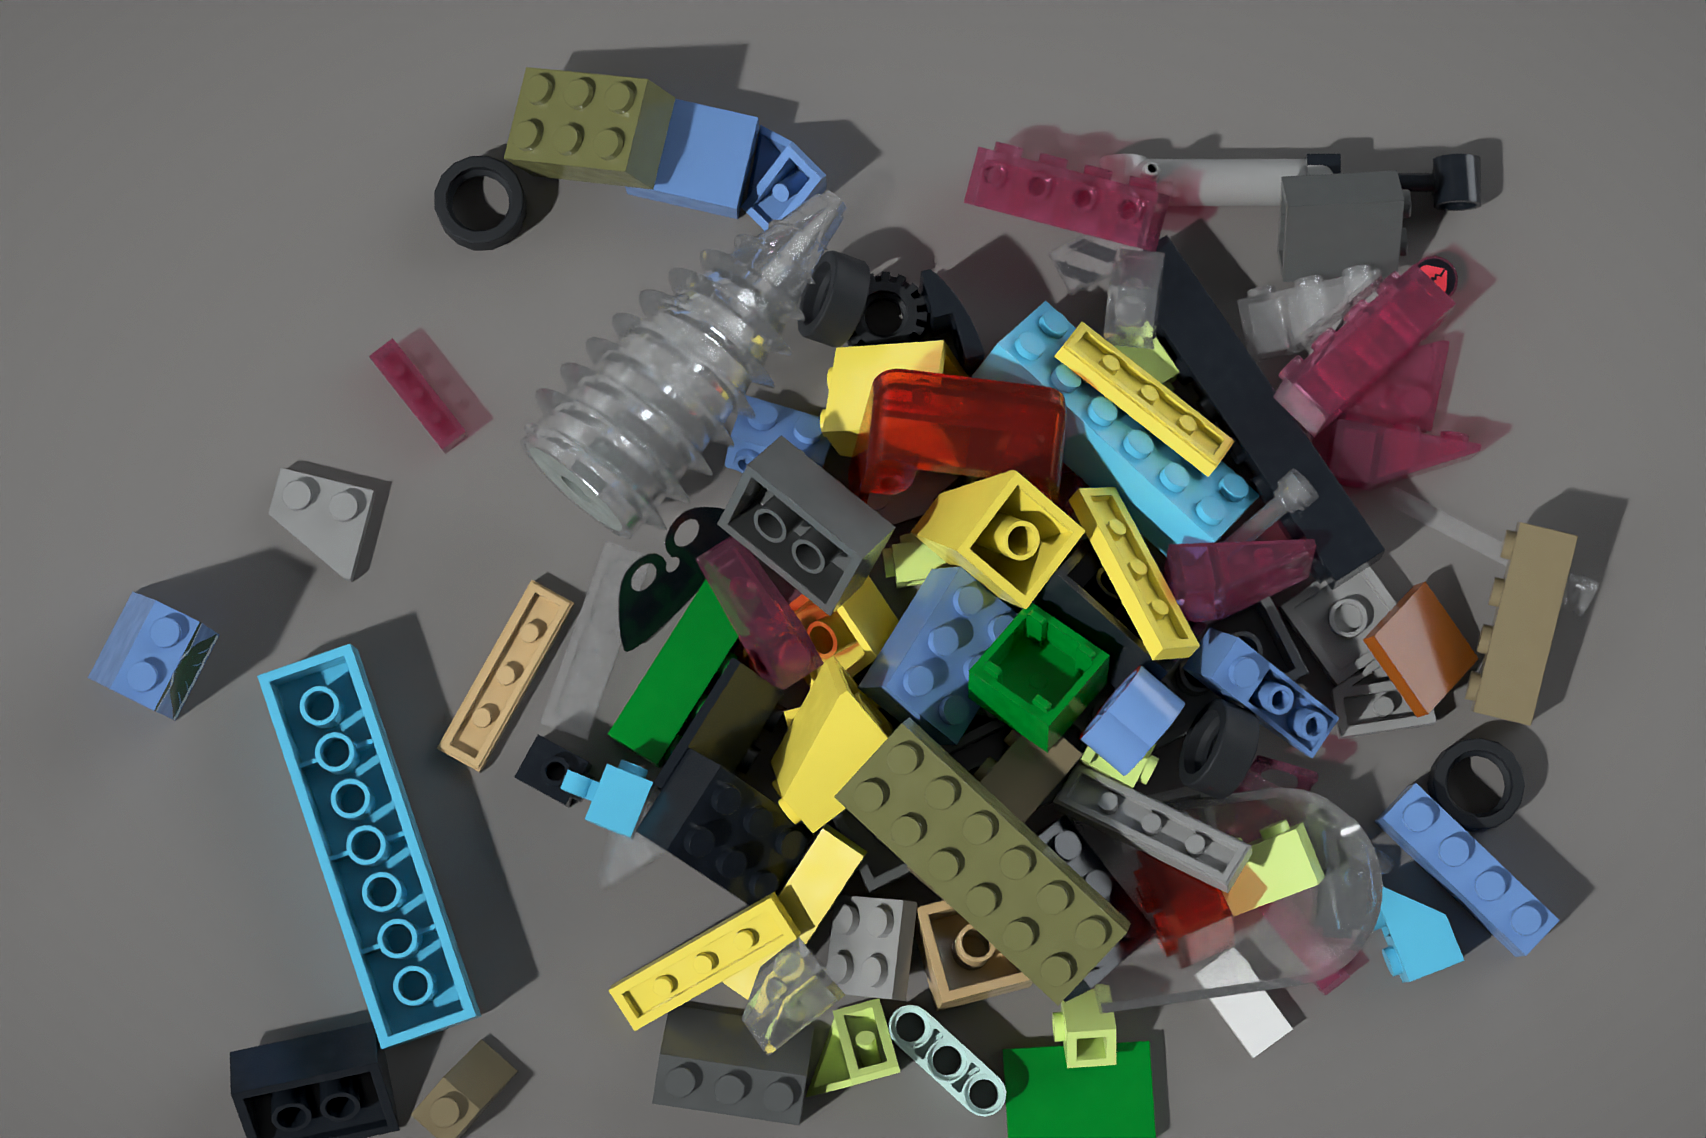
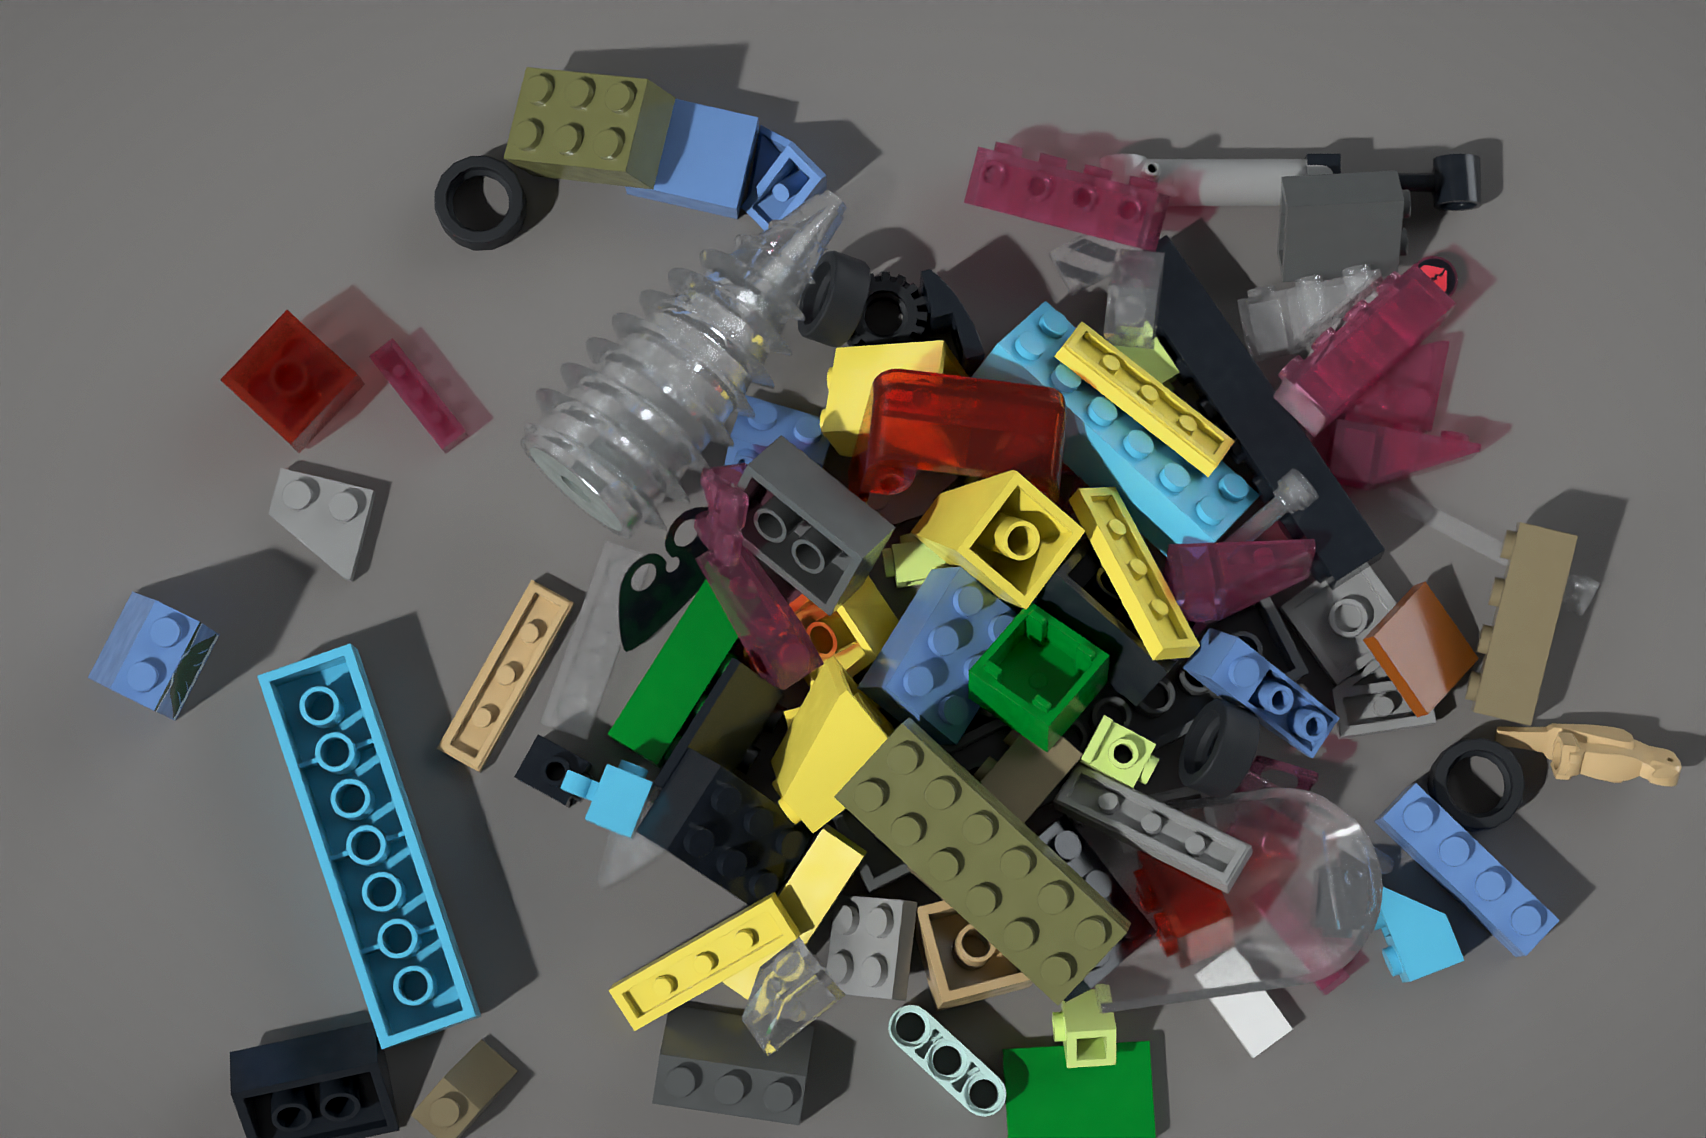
(292, 381): none -> clear red brick
(726, 513): none -> clear pink piece
(855, 1049): yellowish green slope -> none
(1132, 720): medium blue piece -> none
(1279, 866): yellowish green brick -> none
(1595, 752): none -> tan animal

